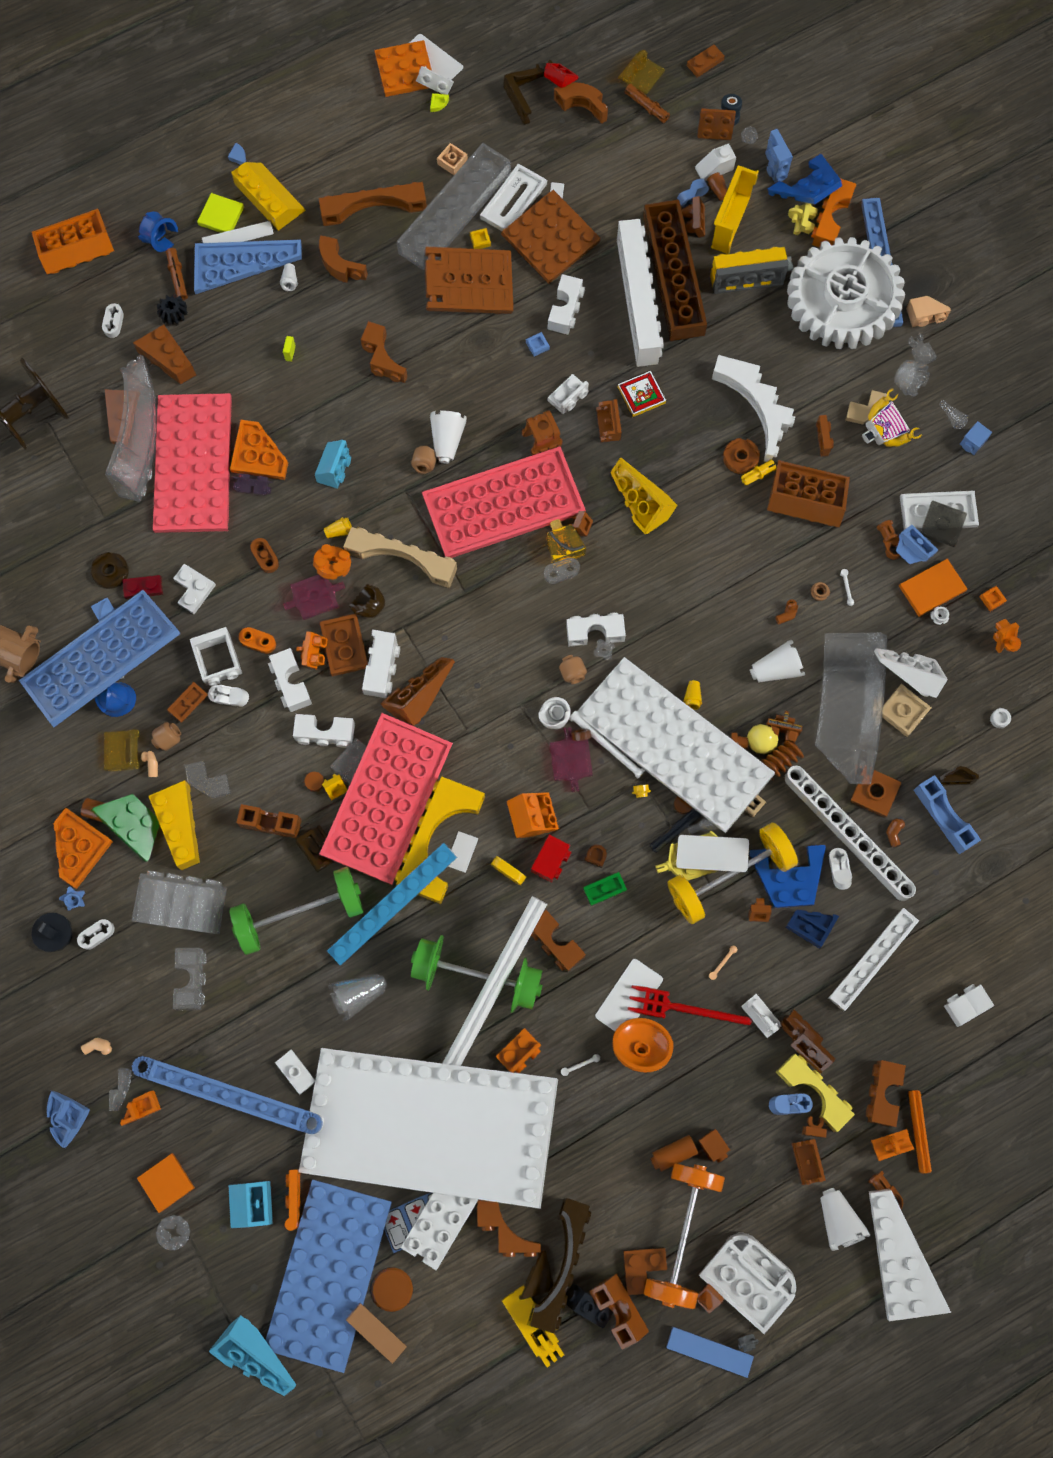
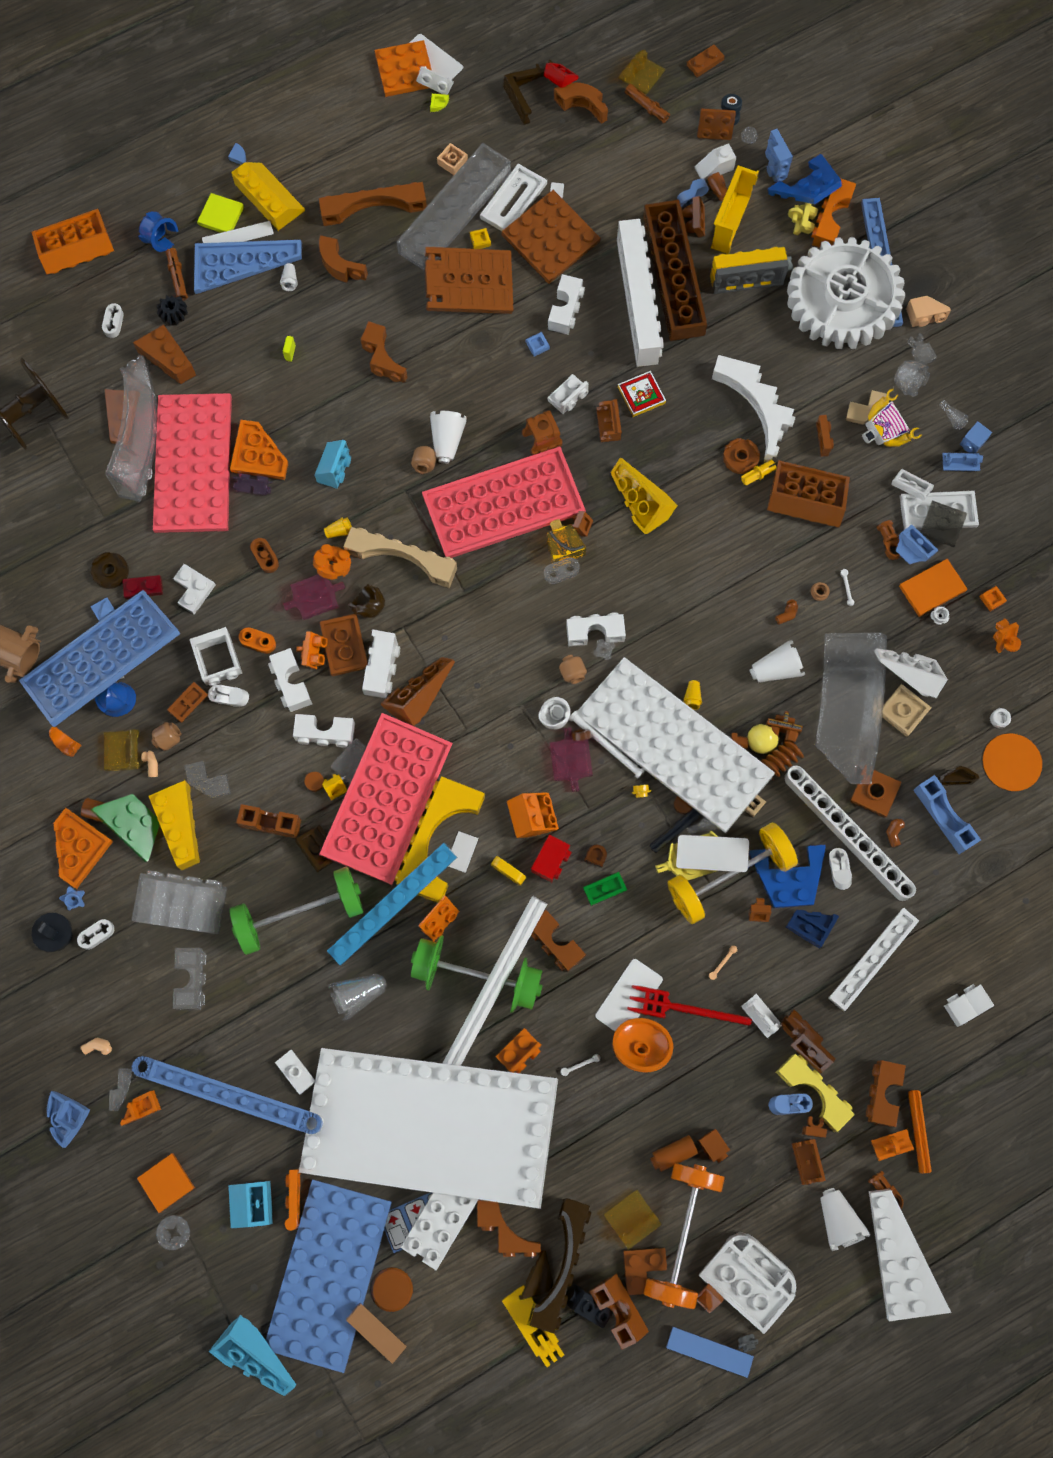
(63, 742): none -> orange helmet
(439, 918): none -> orange hinge
(632, 1219): none -> clear yellow hinge
(912, 485): none -> white tile
(961, 461): none -> medium blue hinge
(1012, 762): none -> orange sticker

